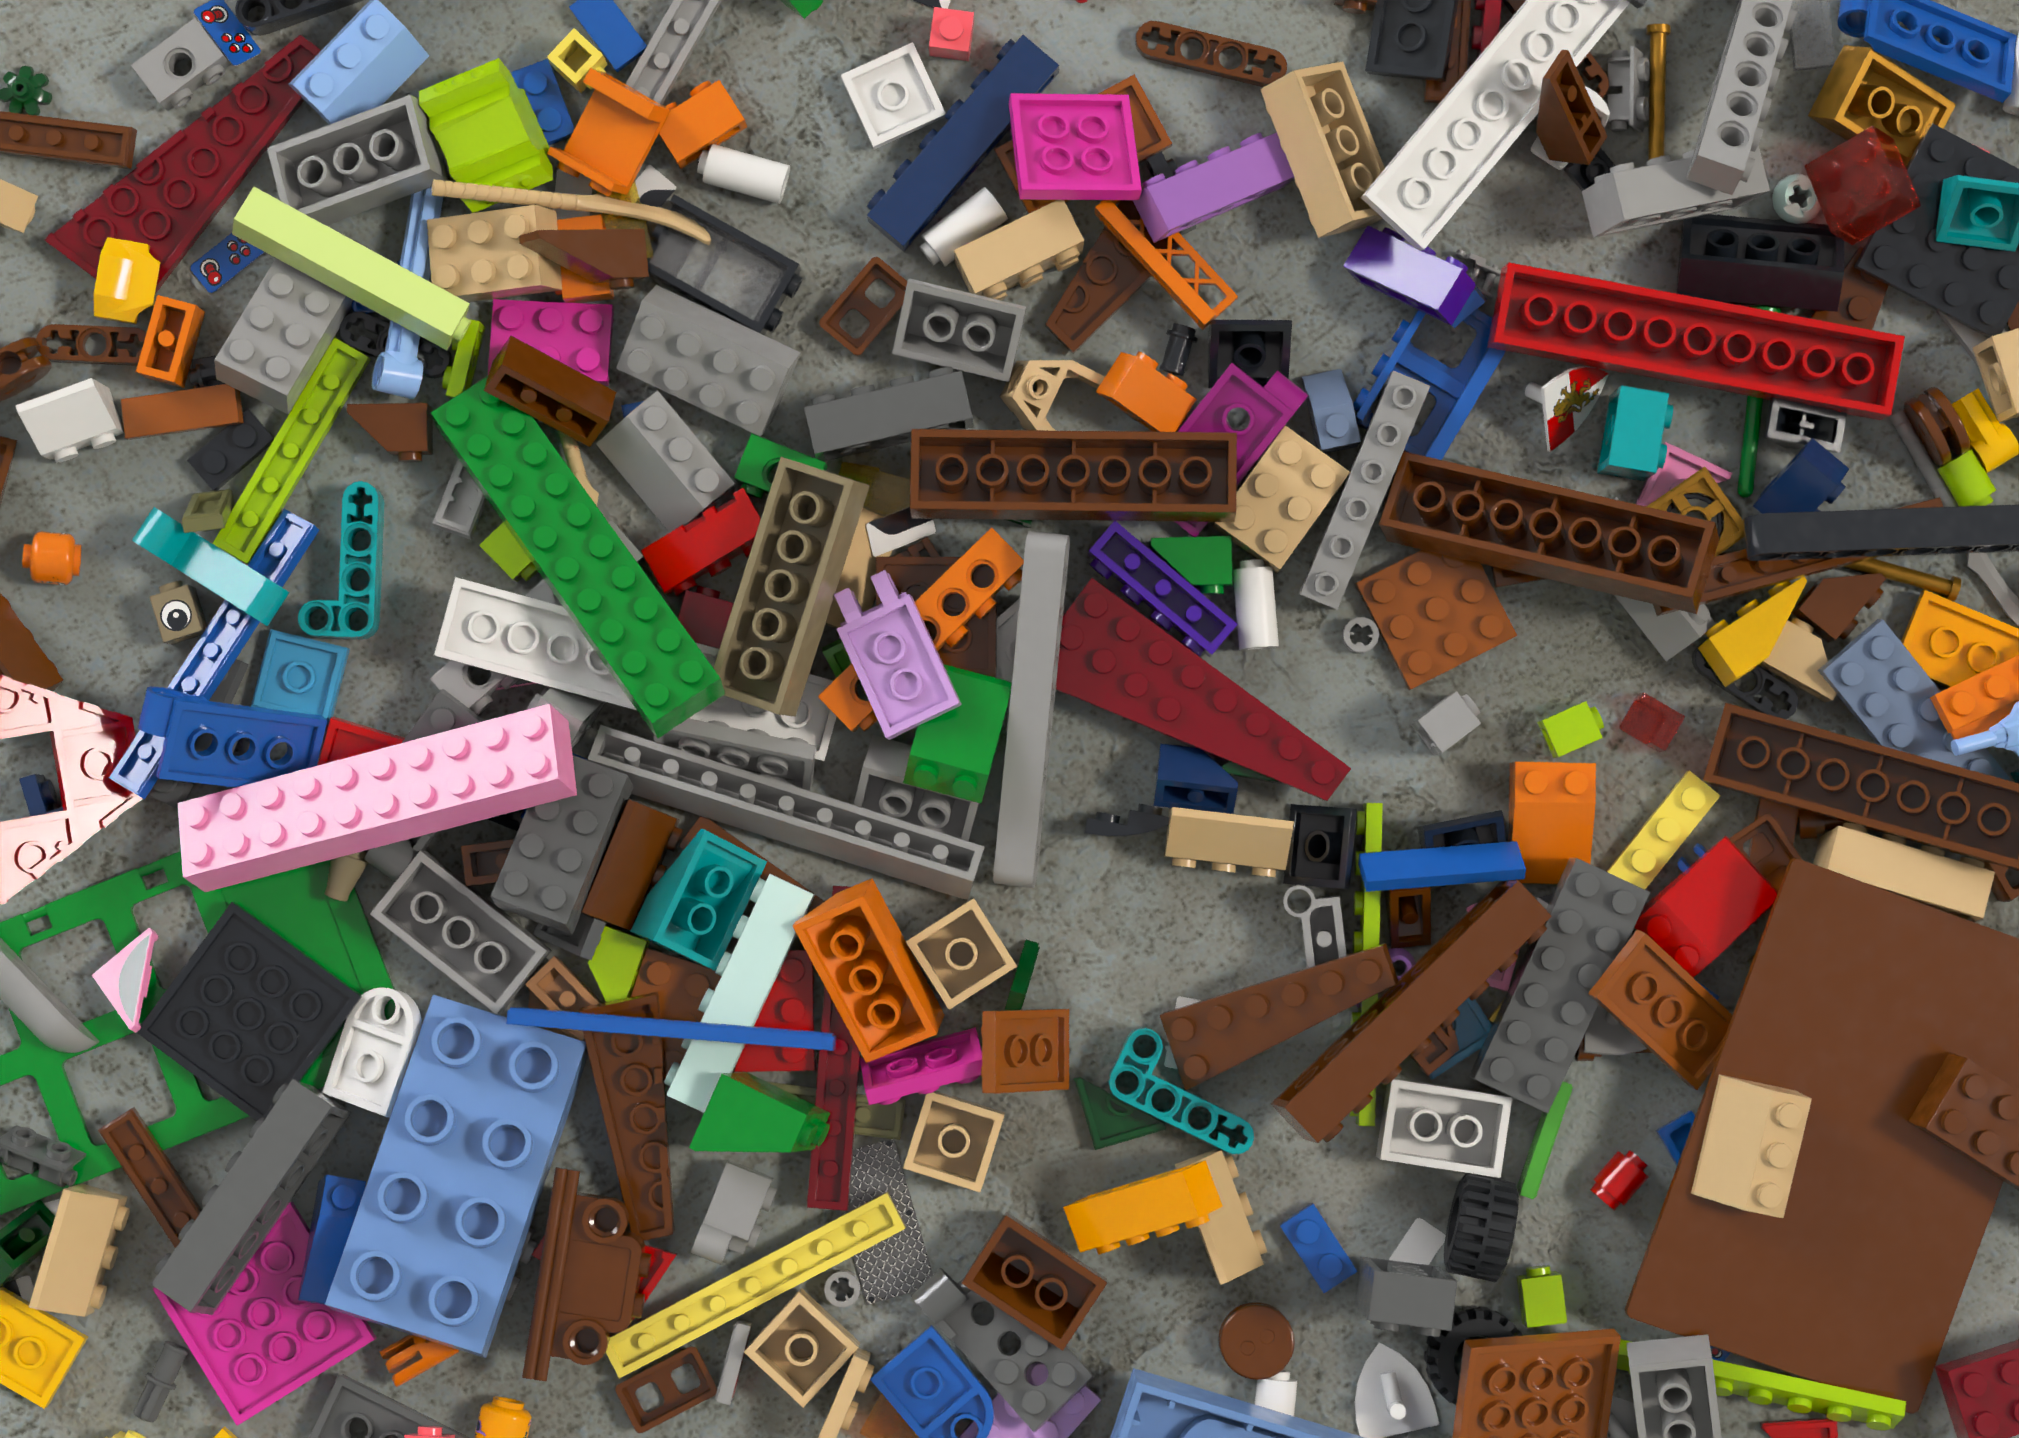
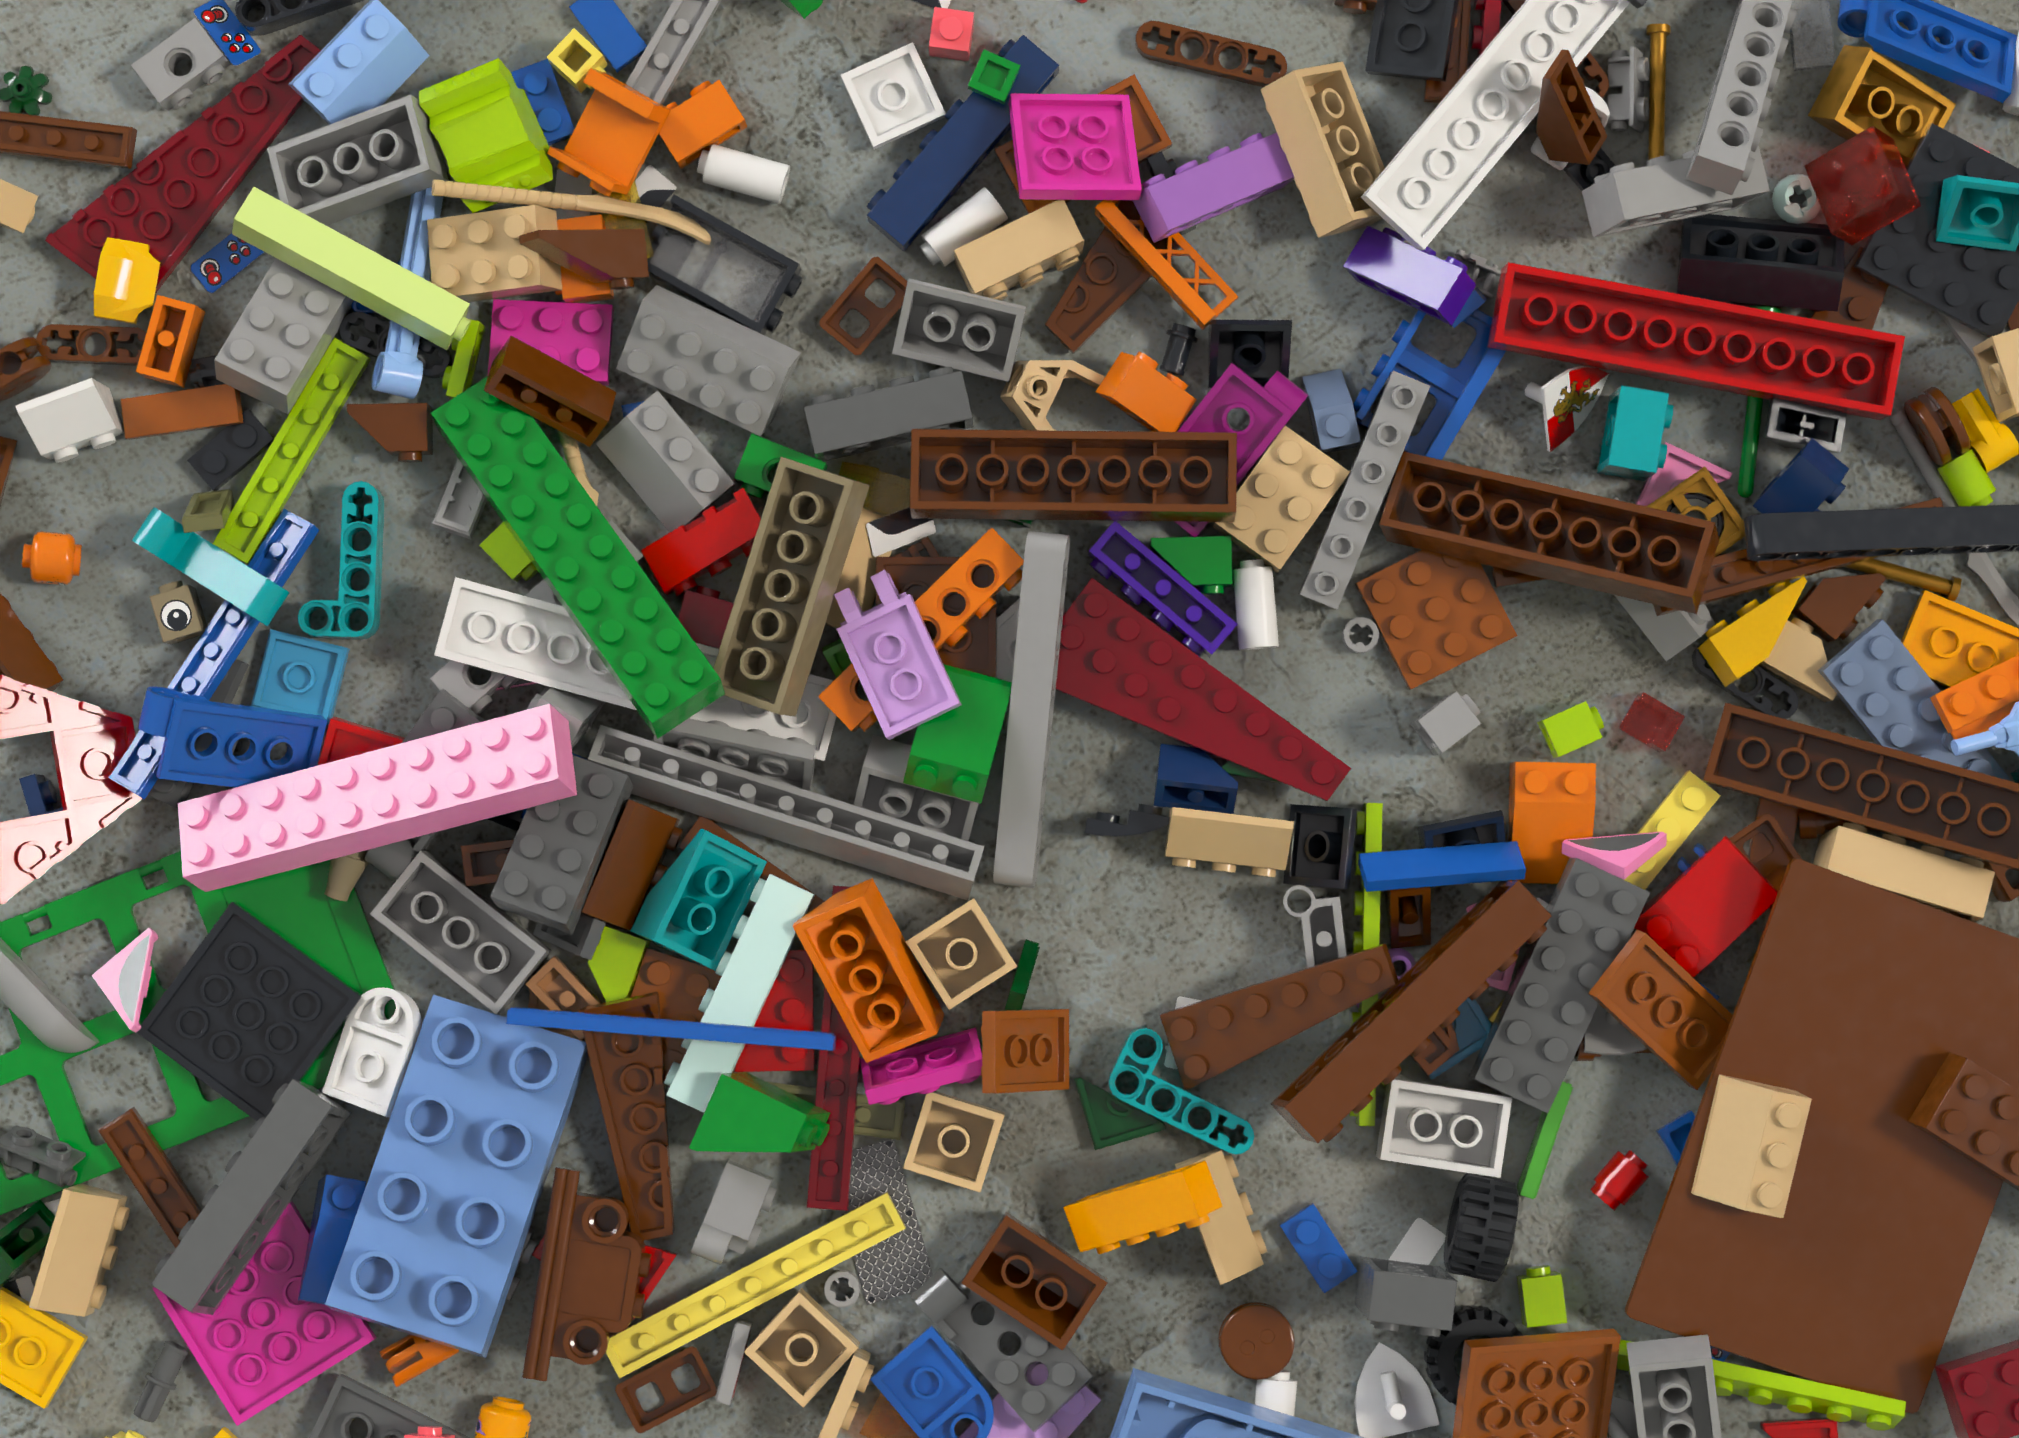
(994, 77): none -> green plate
(1617, 853): none -> bright pink tile

